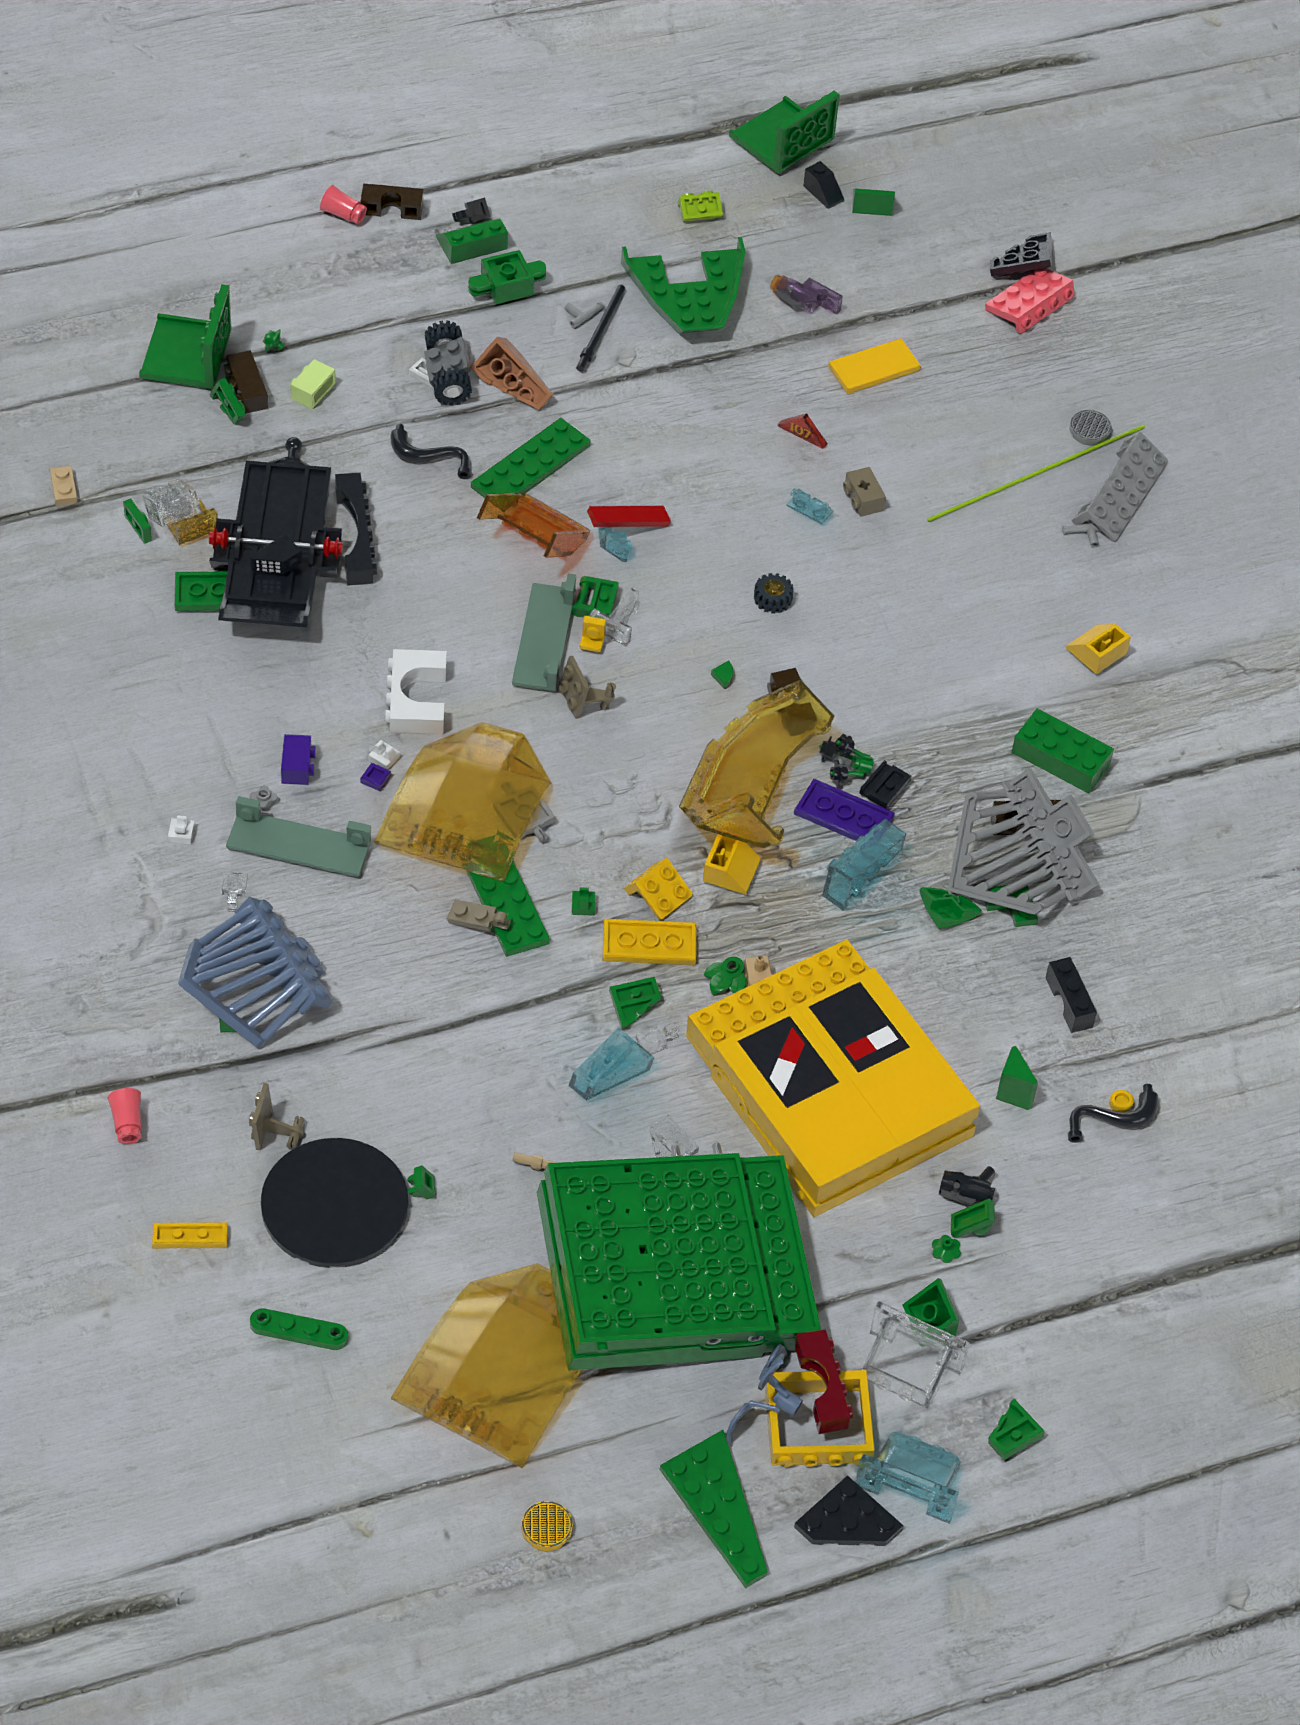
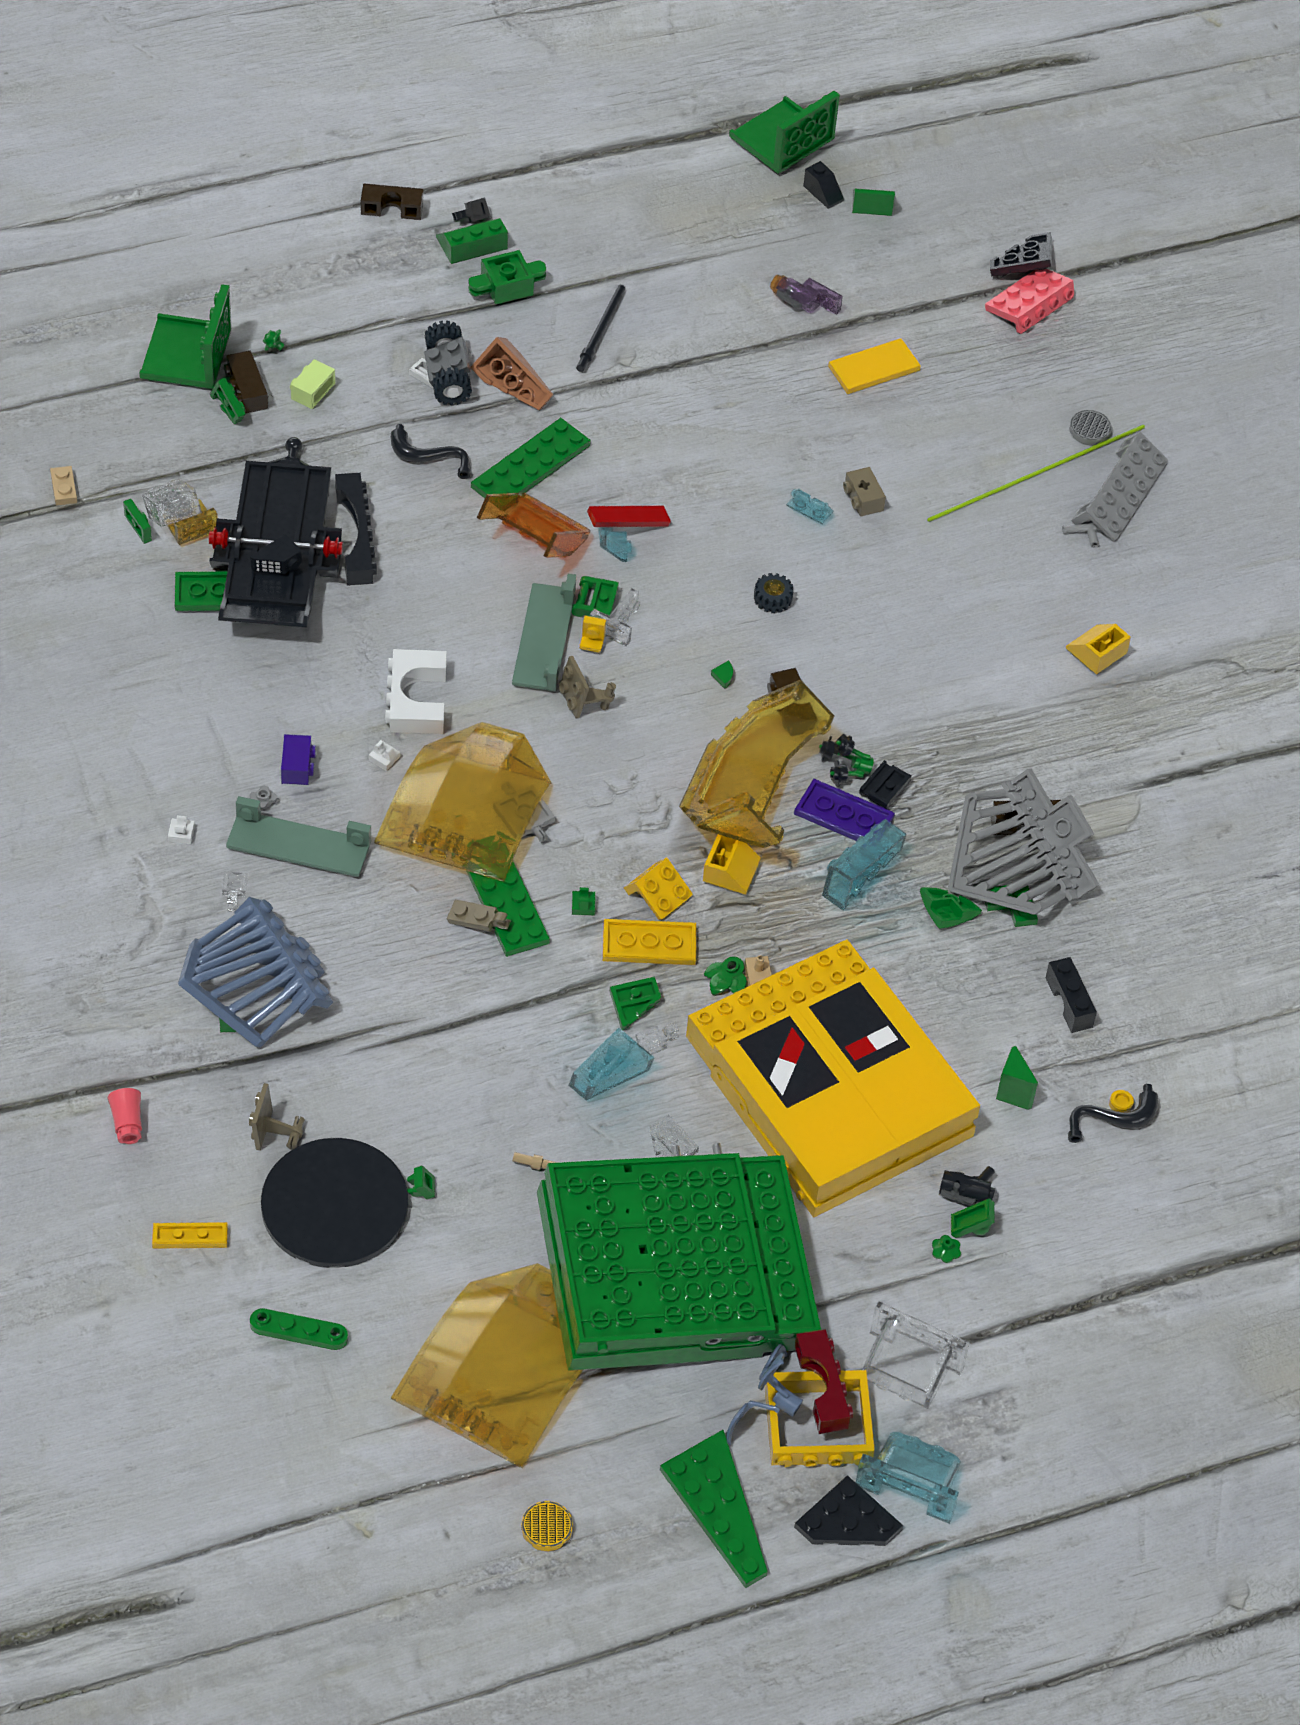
(342, 205): coral plant -> none
(375, 776): dark purple tile -> none
(582, 316): light grey piece -> none
(690, 305): green piece -> none
(700, 206): lime bracket -> none
(803, 428): clear red tile -> none
(934, 1307): green slope -> none
(1014, 1431): green wing -> none
(1062, 750): green brick -> none

